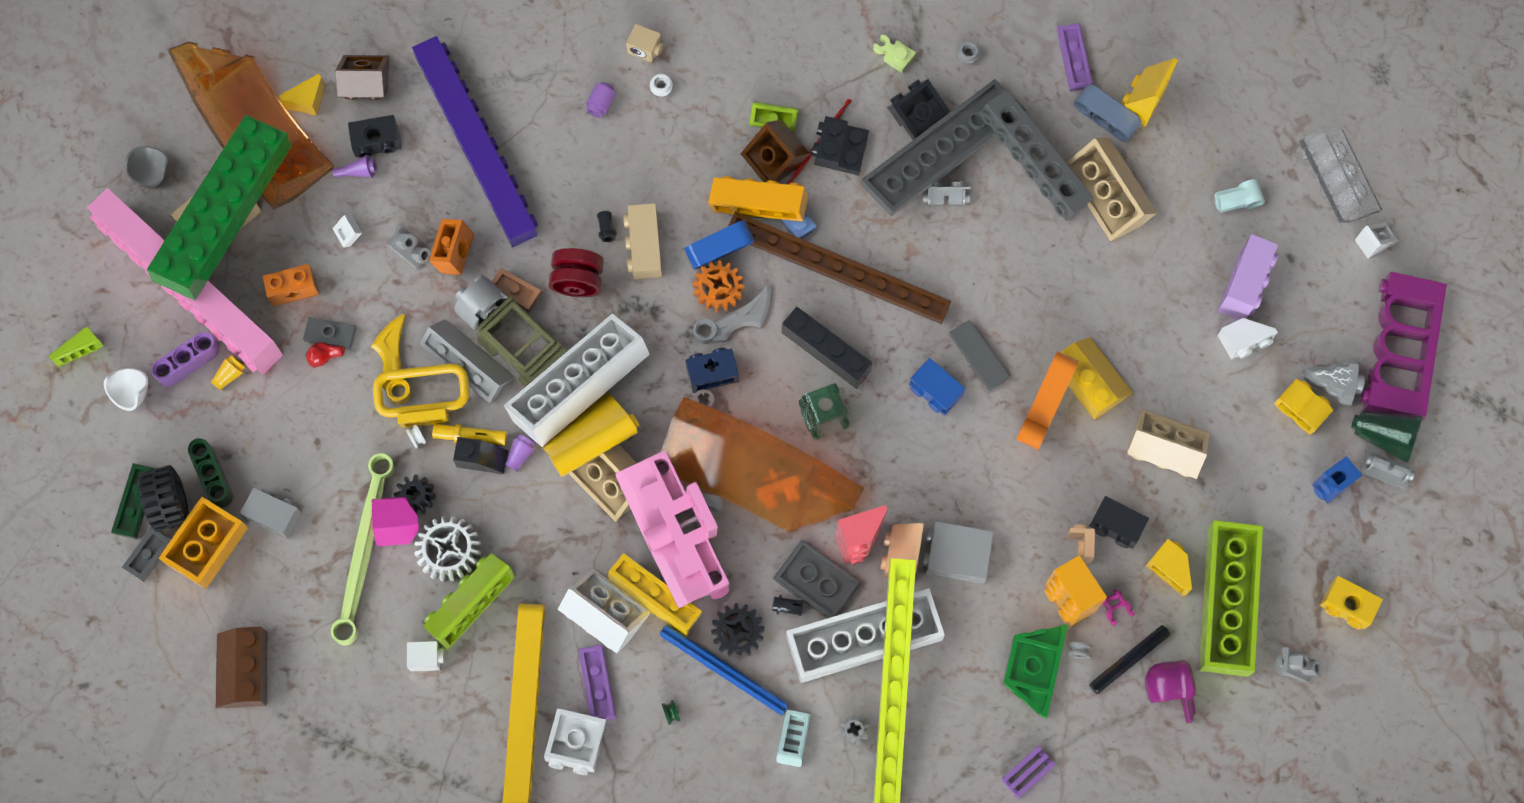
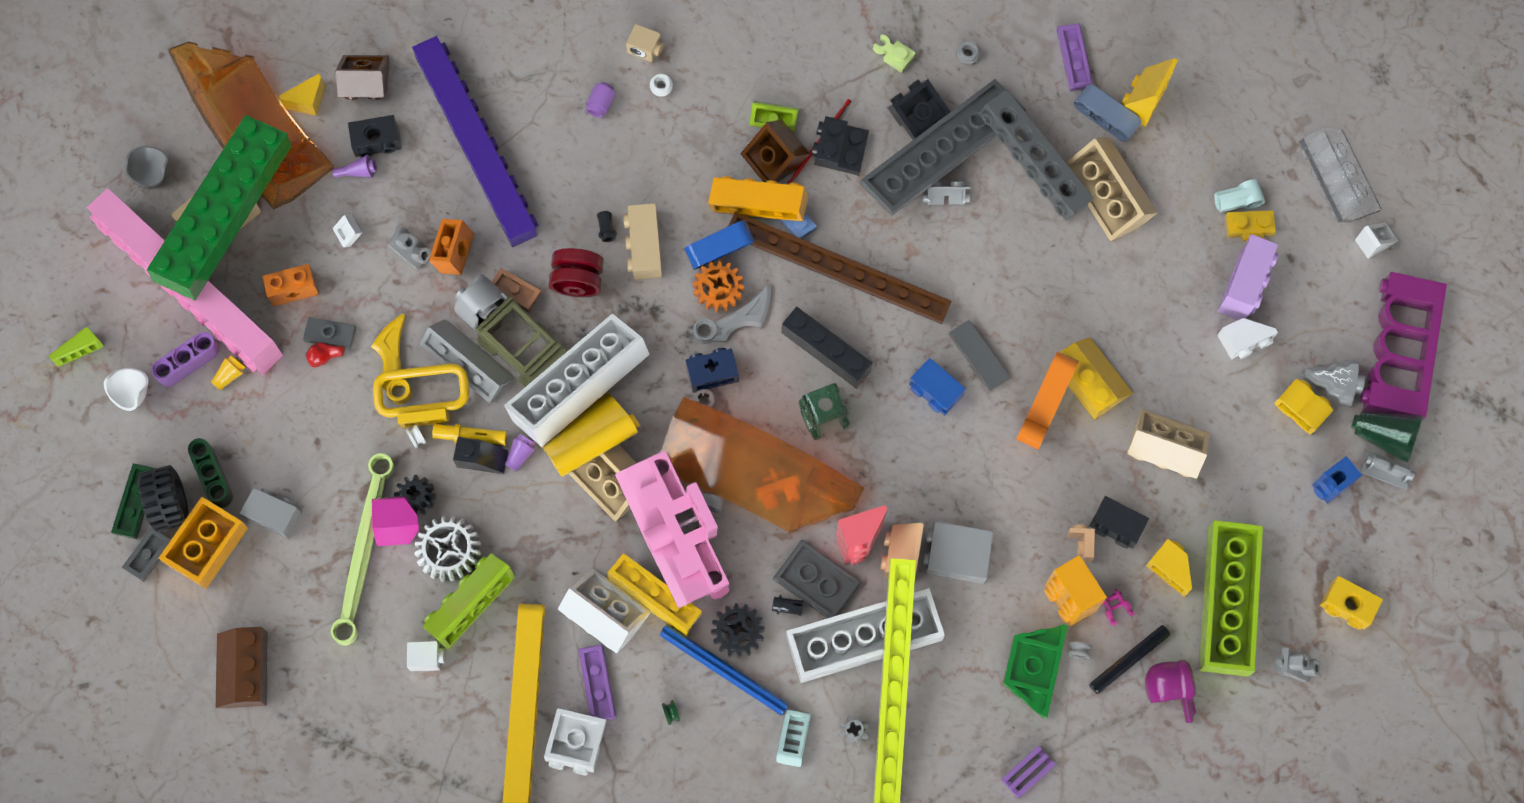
(1250, 222): none -> yellow hinge

